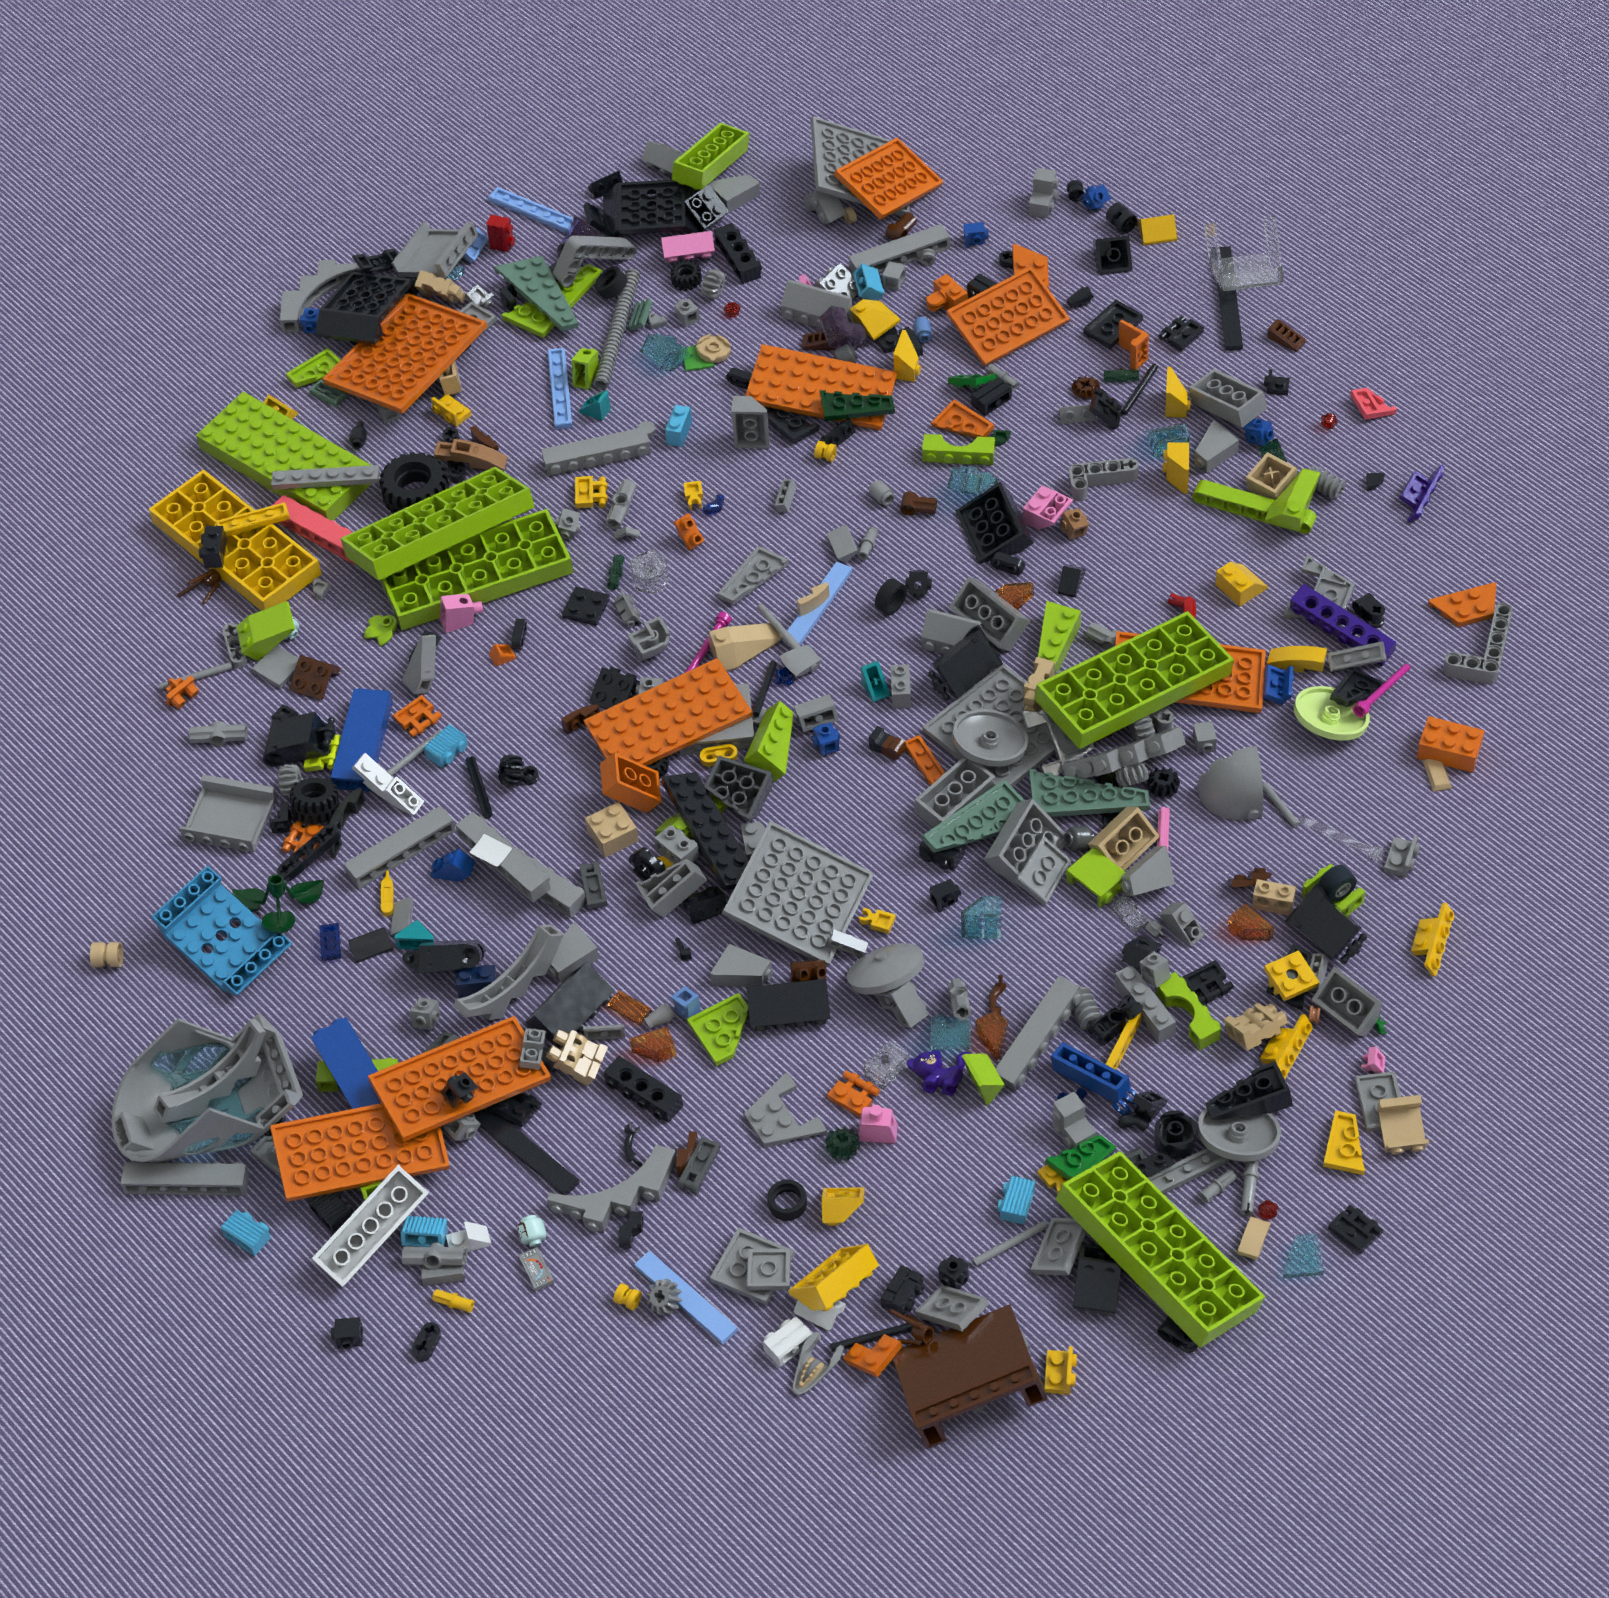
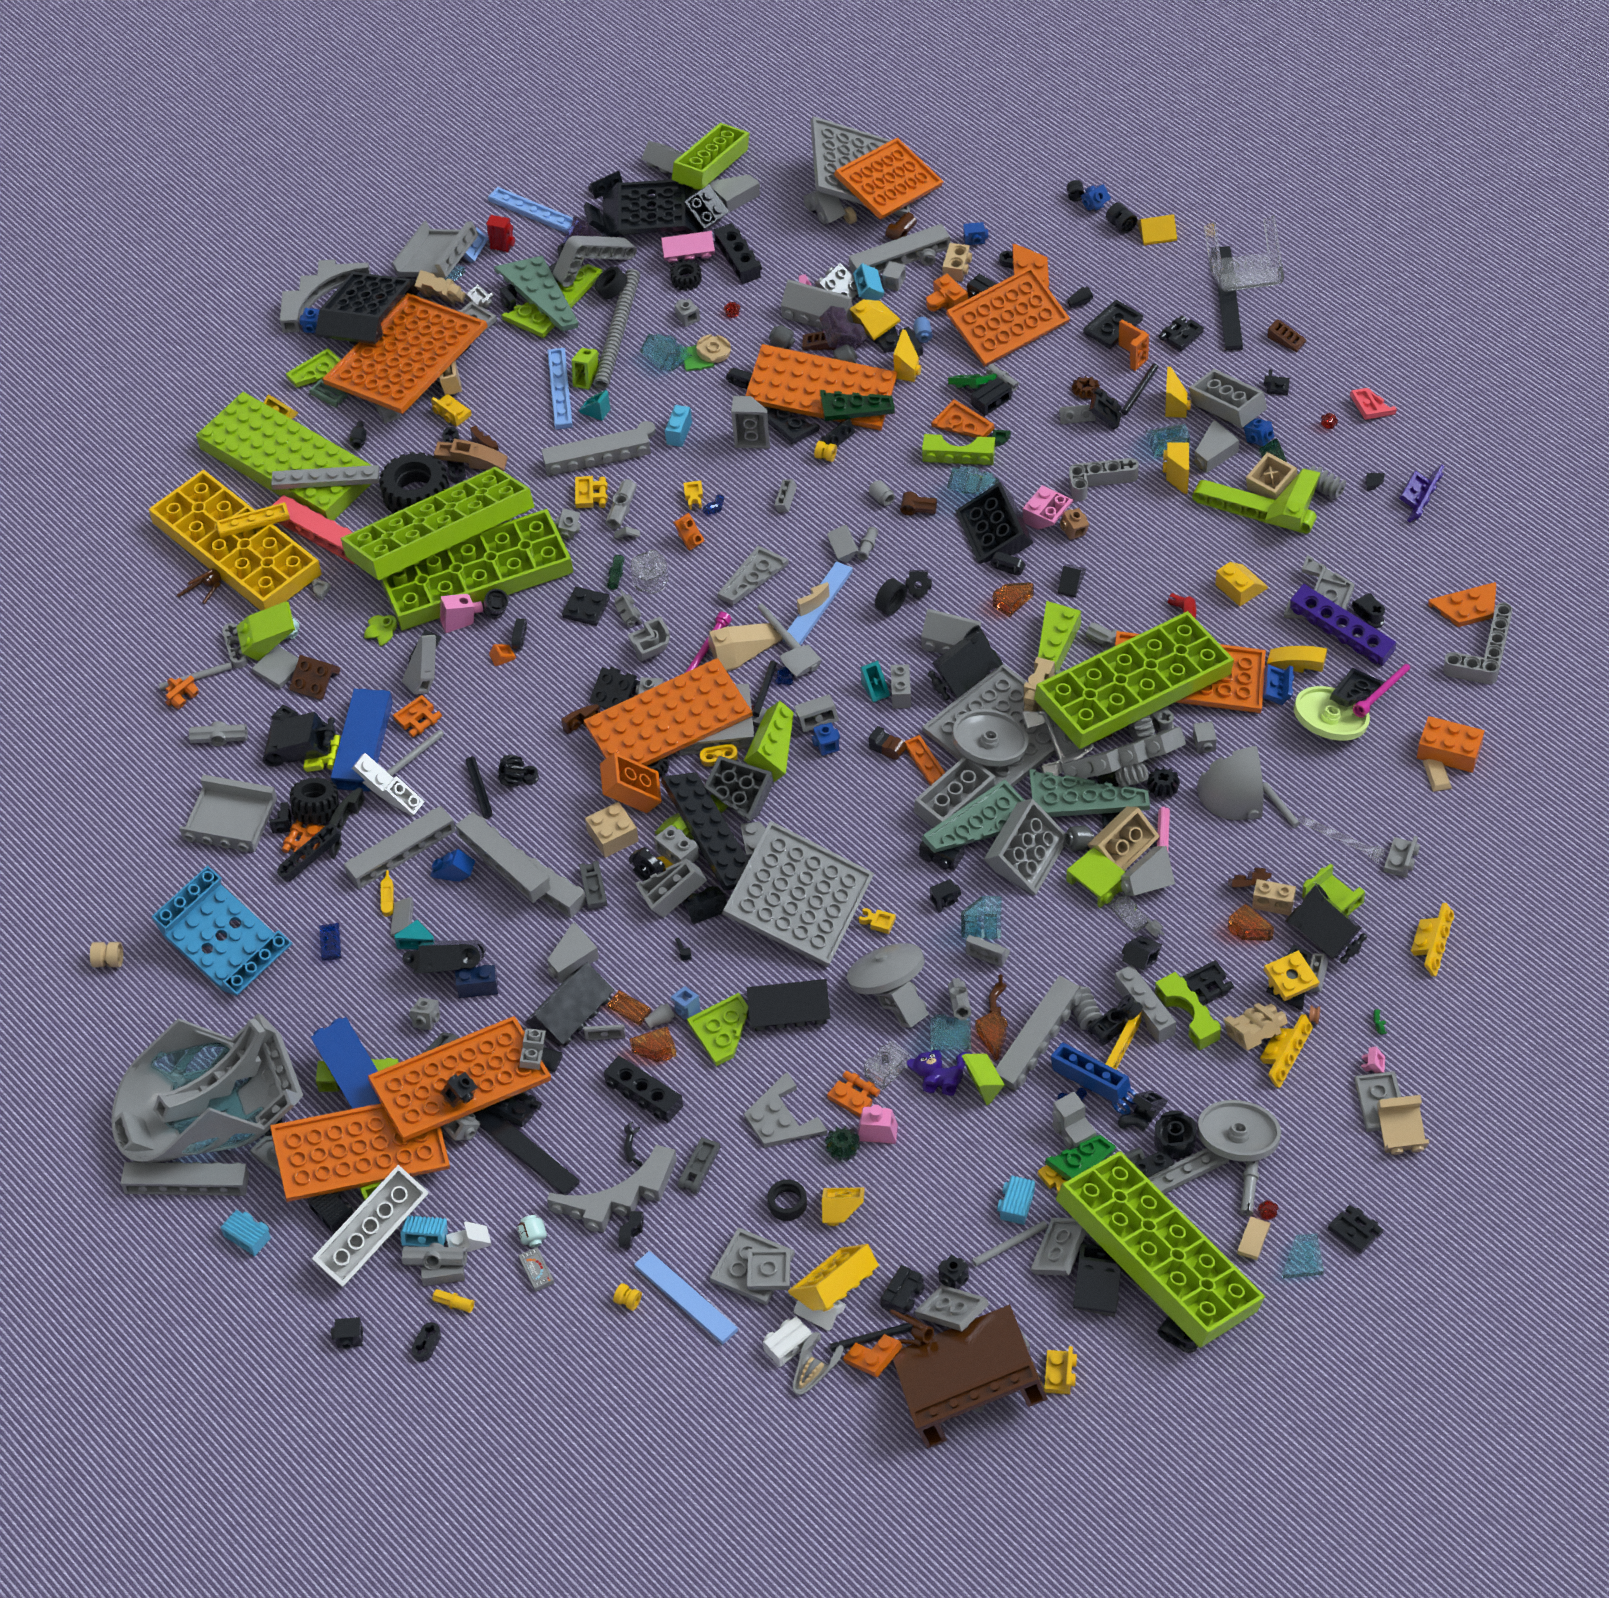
(213, 546): black brick -> none
(279, 921): dark green plant -> none
(287, 777): light grey gear -> none
(370, 944): black slope -> none
(376, 263): black slope -> none
(445, 746): medium azure brick -> none
(491, 850): white sticker -> none
(495, 603): none -> black wheel
(513, 983): light grey arch -> none
(576, 1056): tan hips -> none
(640, 314): sand green tile -> none
(656, 321): light grey tile -> none
(661, 1288): light grey gear -> none
(685, 1154): reddish brown slope -> none
(713, 283): light grey gear -> none
(740, 968): light grey slope -> none
(782, 337): none -> dark grey head
(807, 970): reddish brown hips -> none
(847, 943): piece -> none
(957, 261): none -> tan brick
(986, 951): none -> light grey bracket
(998, 618): light grey brick -> none
(1043, 870): light grey tile -> none
(1044, 193): light grey brick -> none
(1112, 254): black slope -> none
(1121, 375): clear green pin -> none
(1155, 969): light grey brick -> none
(1182, 922): light grey slope -> none
(1217, 1186): light grey axle -> none
(1258, 1094): black wedge -> none
(1338, 882): black wheel -> none
(1343, 1145): yellow wing -> none
(1348, 1002): light grey slope -> none
(1356, 656): light grey tile -> none

